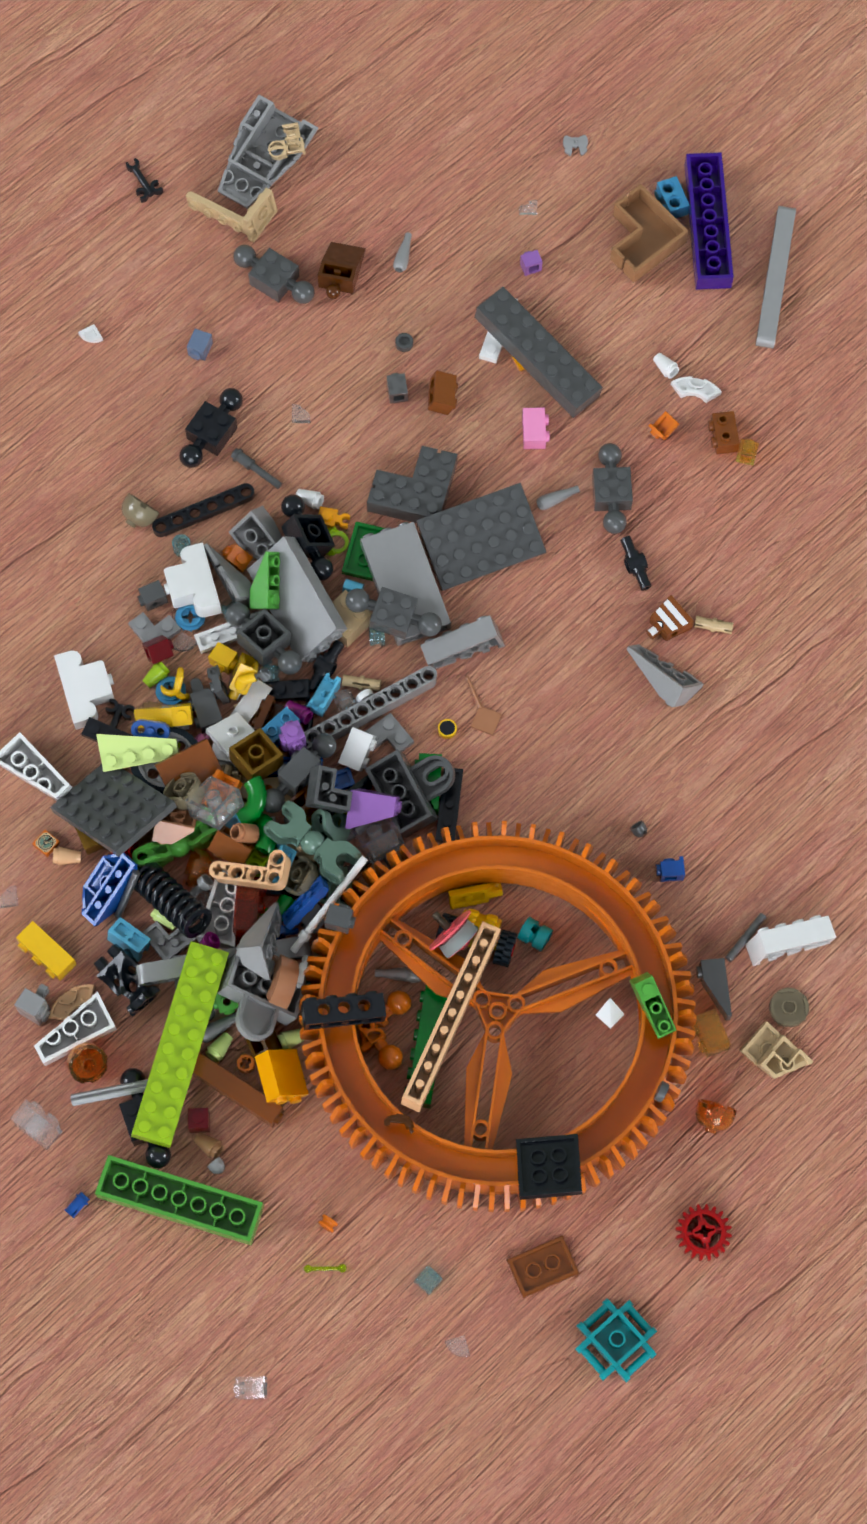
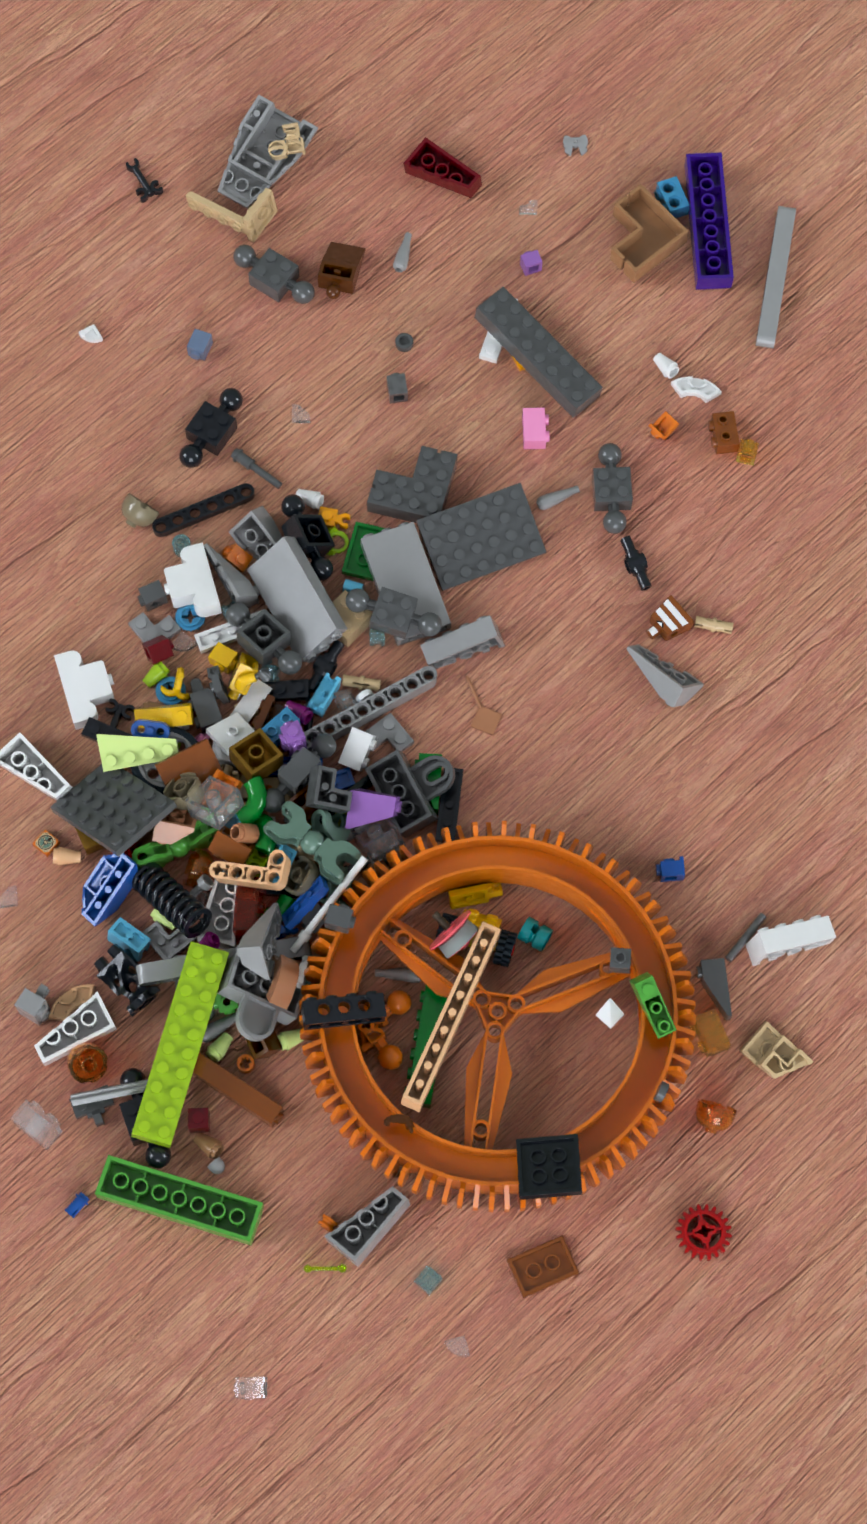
(45, 951): yellow brick -> none
(93, 1109): none -> dark grey hinge
(127, 894): flat silver bar -> none
(265, 587): bright green slope -> none
(281, 1076): light orange brick -> none
(366, 1229): none -> light grey wedge
(442, 169): none -> dark red wedge
(442, 392): dark orange brick -> none
(447, 728): tile -> none
(616, 1340): teal brick -> none
(620, 960): none -> dark grey brick
(639, 829): dark grey hinge -> none
(789, 1007): dark tan tile -> none

